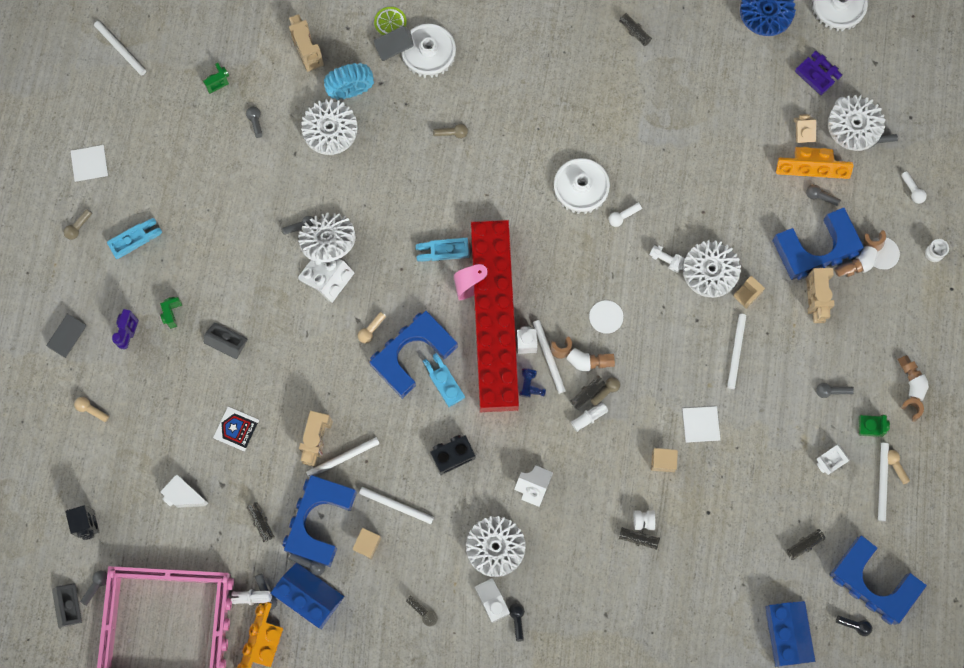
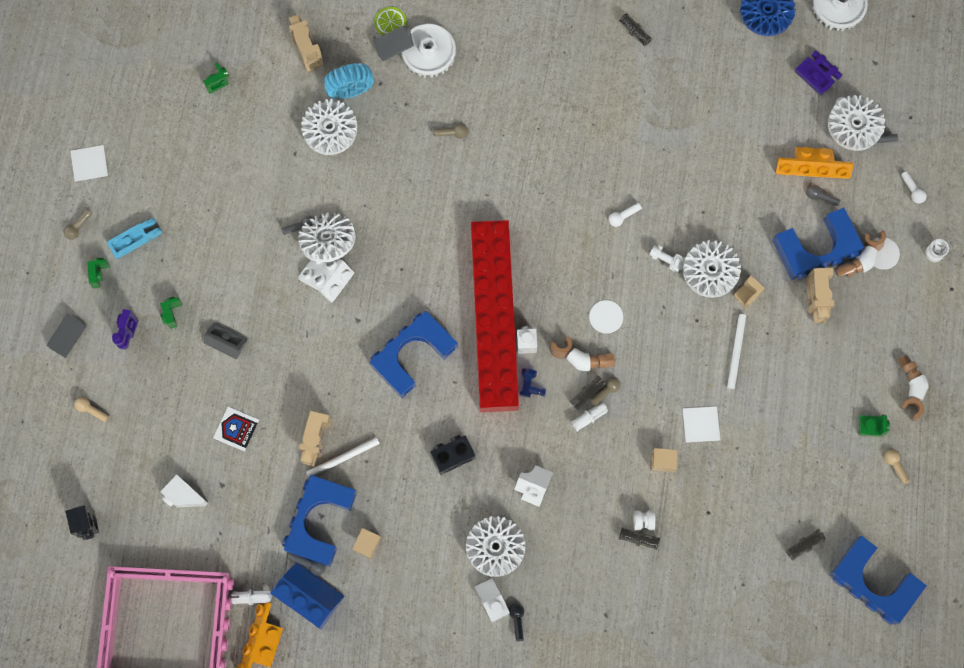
(66, 605): dark grey slope -> none
(94, 273): none -> green bracket
(99, 579): dark grey bar -> none
(120, 48): white bar -> none
(253, 115): dark grey bar -> none
(260, 522): clear smoke pin -> none
(263, 587): dark grey bar -> none
(365, 335): tan bar -> none
(396, 505): white bar -> none
(428, 617): clear smoke bar -> none
(444, 249): medium azure hinge -> none
(444, 382): medium azure hinge -> none
(467, 278): bright pink piece -> none
(549, 357): white bar -> none
(579, 197): white wheel -> none
(790, 633): blue slope -> none
(805, 128): tan bracket -> none
(825, 390): dark grey bar -> none
(832, 460): white bracket -> none
(863, 627): black bar -> none
(883, 482): white bar -> none

